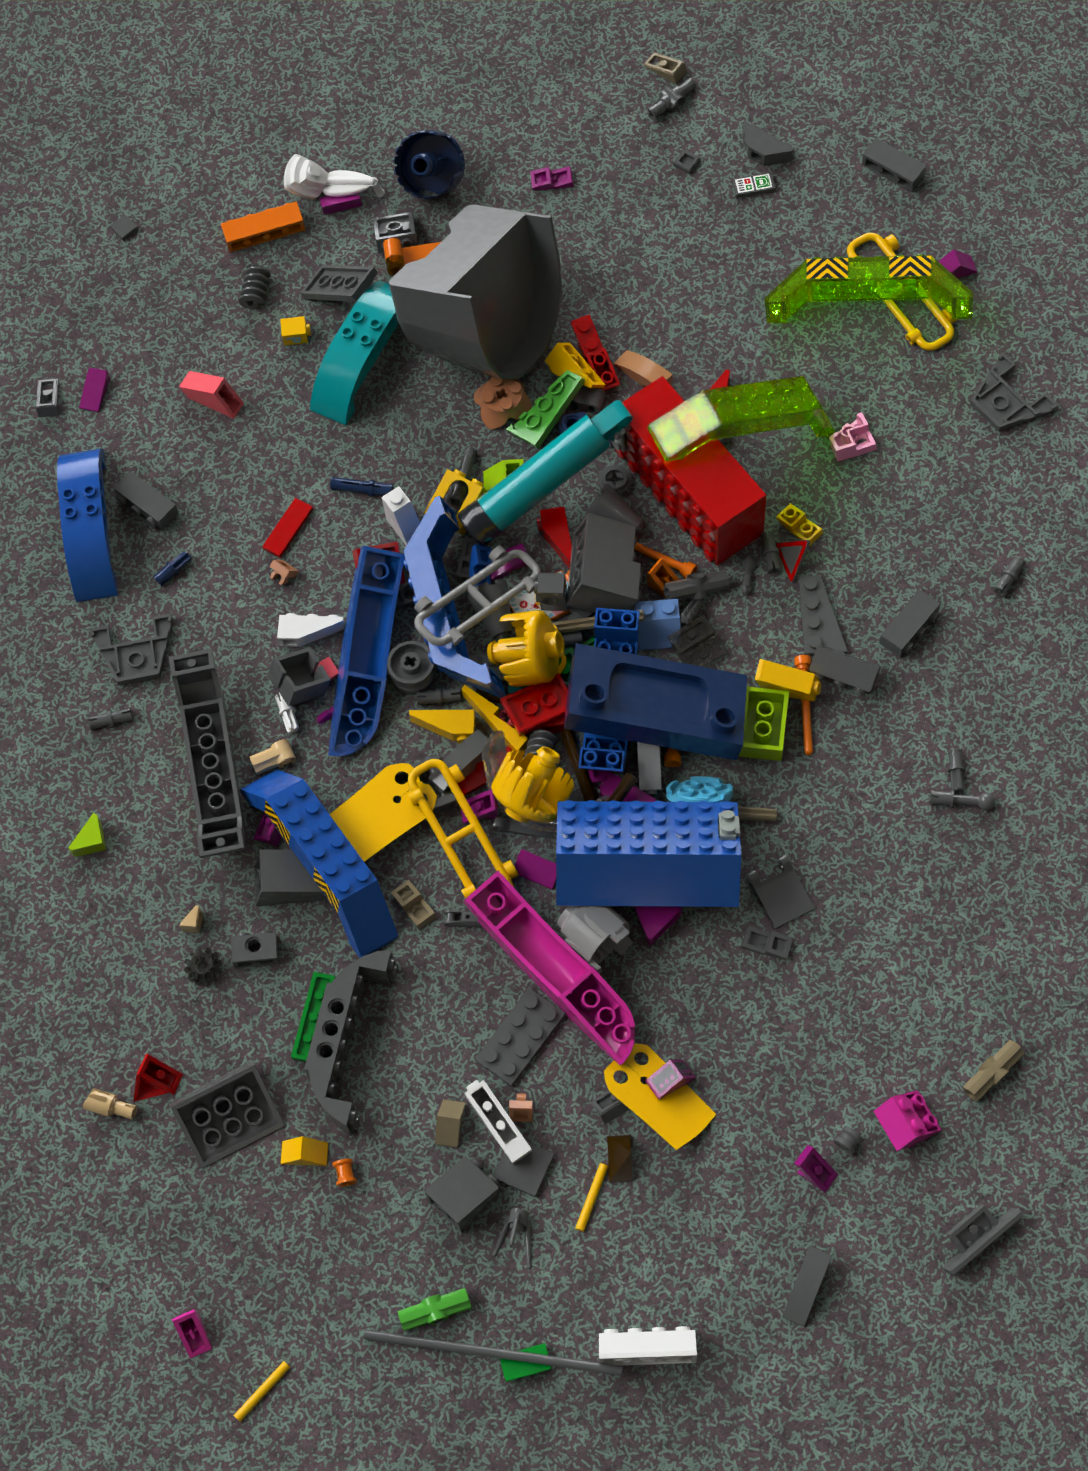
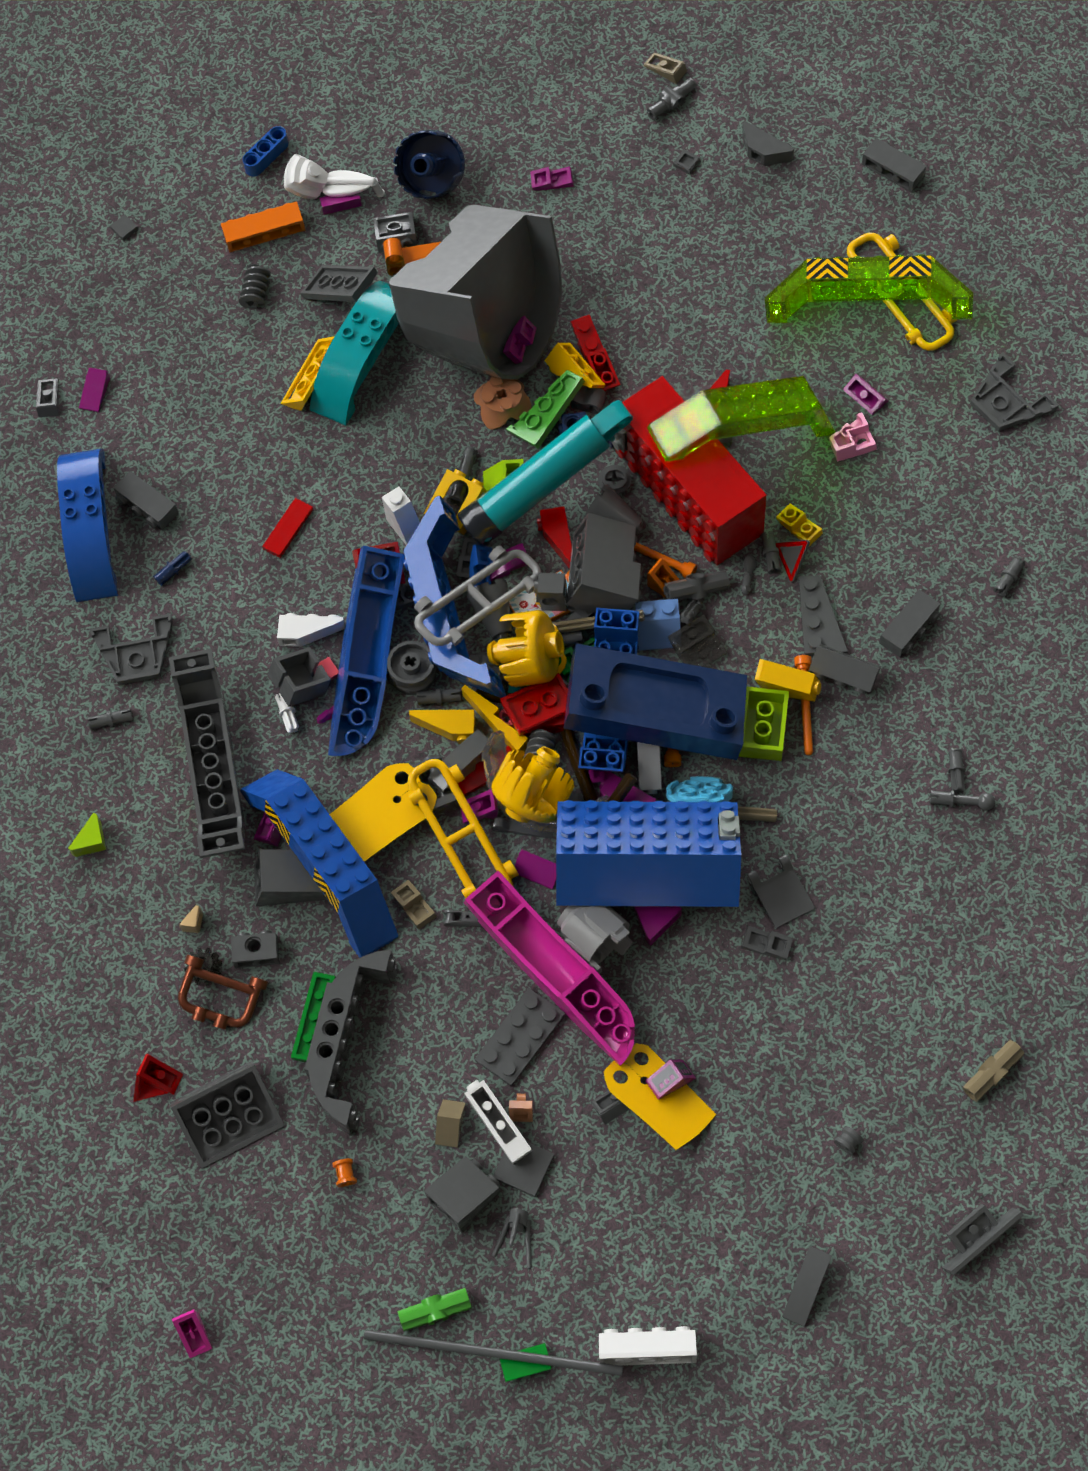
(108, 1105): tan arm -> none
(212, 392): coral slope -> none
(220, 1020): none -> copper bar
(261, 1391): yellow bar -> none
(265, 151): none -> blue beam
(276, 756): tan piece -> none
(284, 569): nougat tile -> none
(295, 330): yellow brick -> none
(304, 1152): yellow slope -> none
(310, 370): none -> yellow slope
(368, 487): dark blue pin -> none
(520, 337): none -> magenta slope
(591, 1198): yellow bar -> none
(619, 1158): dark brown slope -> none
(641, 368): medium nougat slope -> none
(753, 185): tile -> none
(815, 1169): magenta slope -> none
(865, 394): none -> magenta slope
(907, 1120): dark pink slope -> none
(958, 263): magenta slope -> none

